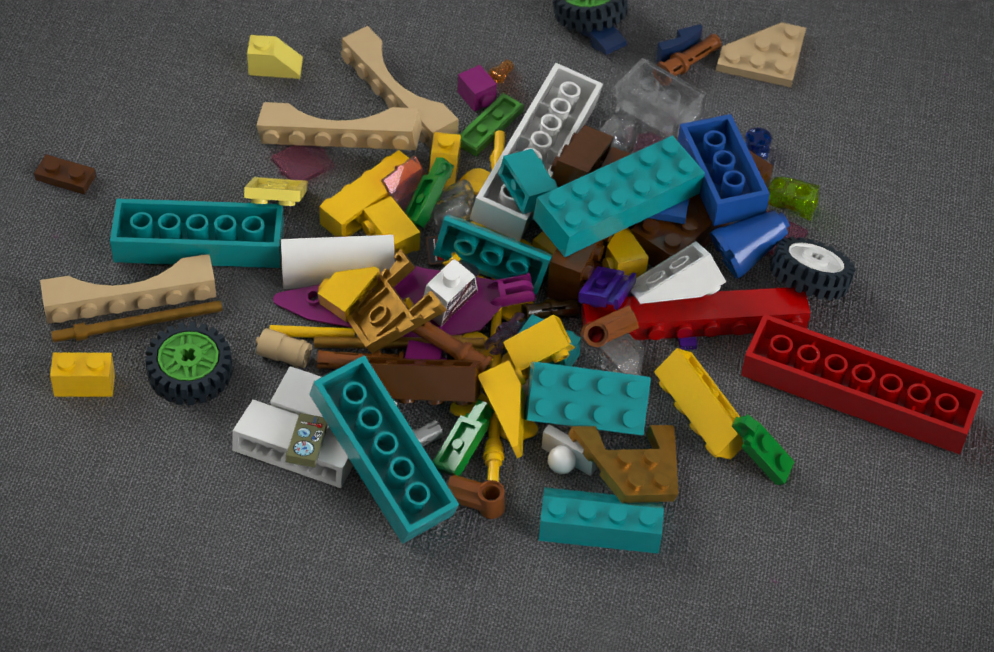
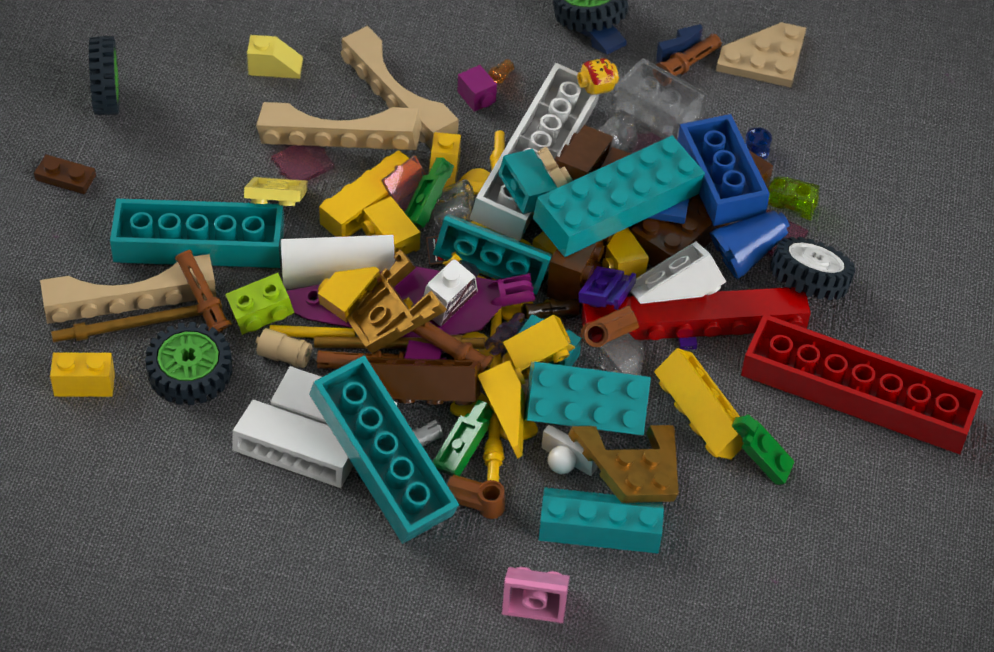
(104, 75): none -> black wheel
(205, 307): none -> dark orange pin
(260, 303): none -> lime brick
(306, 440): olive tile -> none
(494, 118): bright green tile -> none
(535, 594): none -> bright pink slope
(559, 176): none -> tan plate
(598, 76): none -> yellow head

